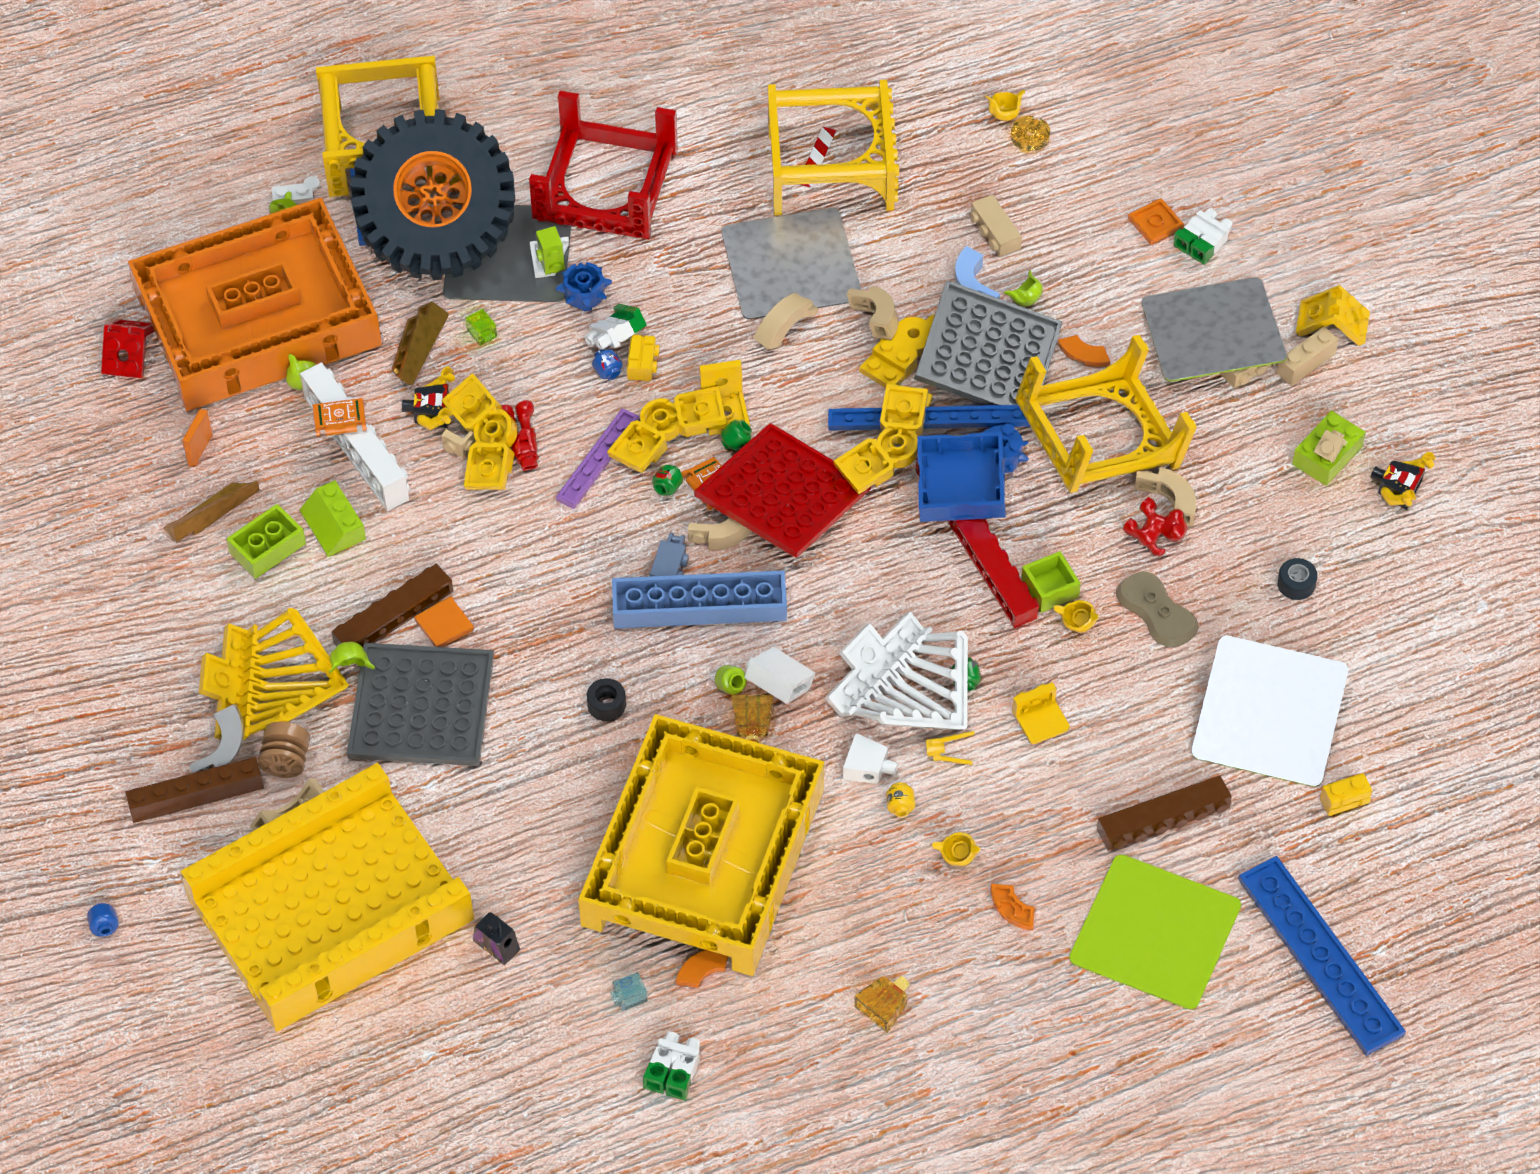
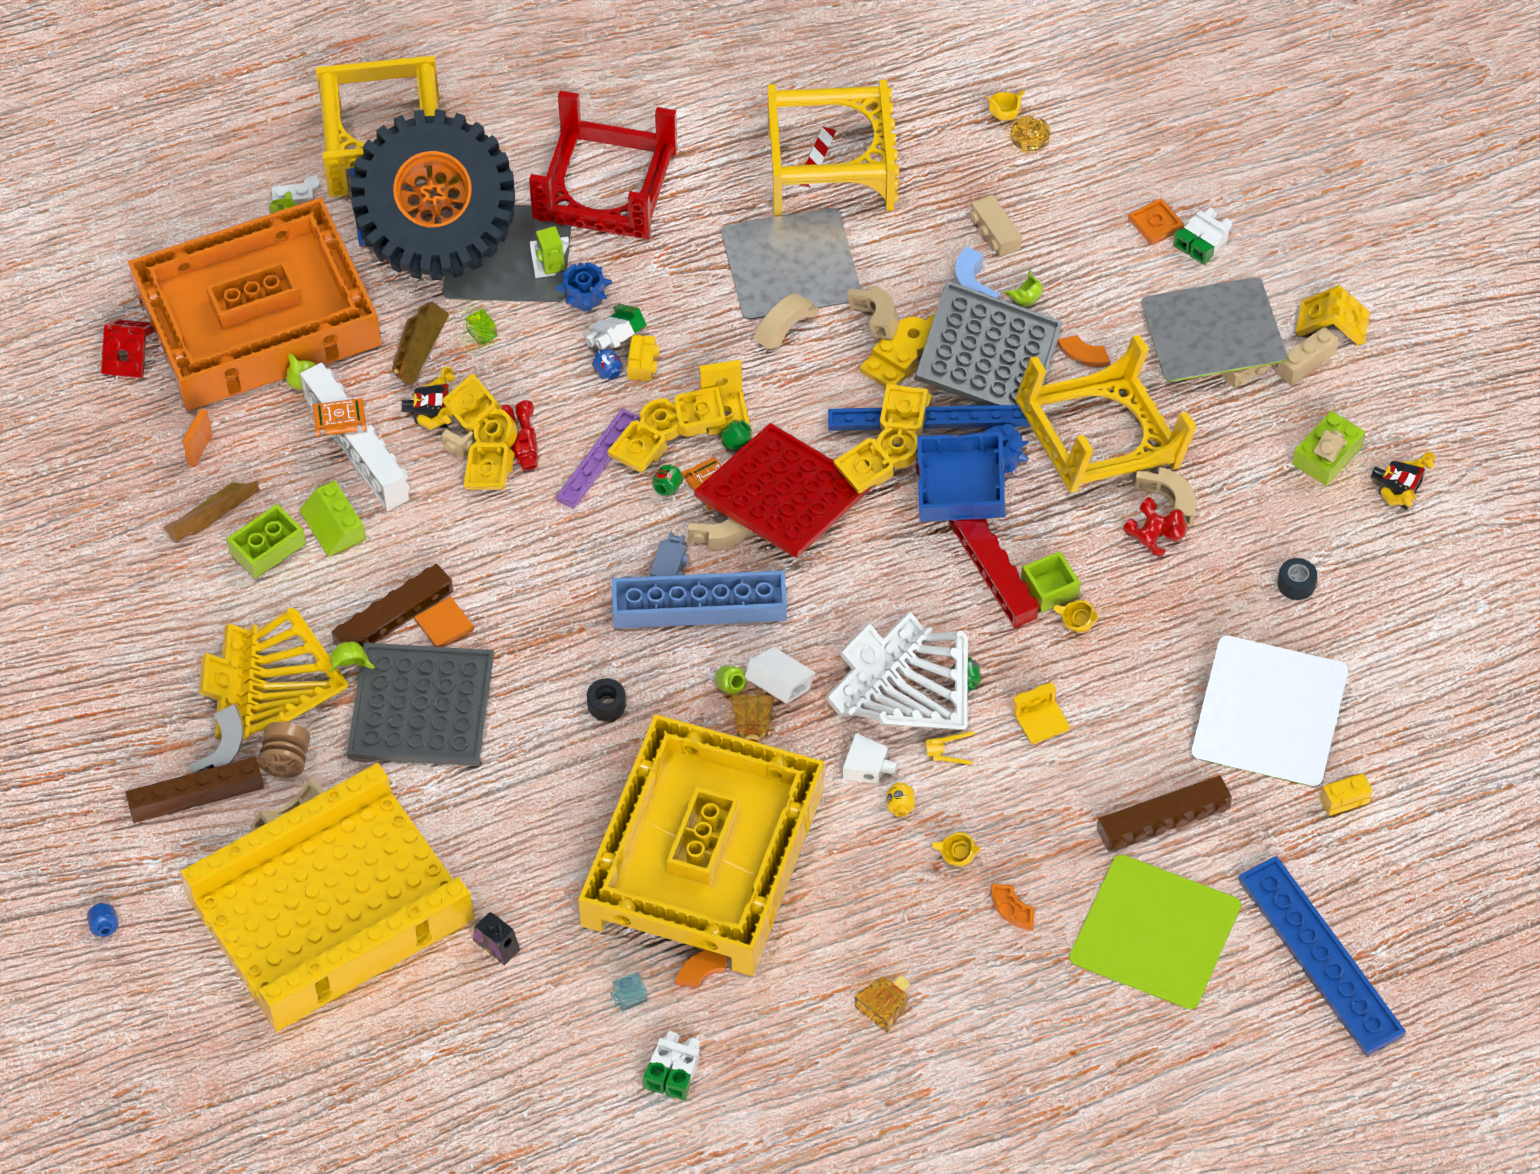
(1165, 619): dark tan plate -> none

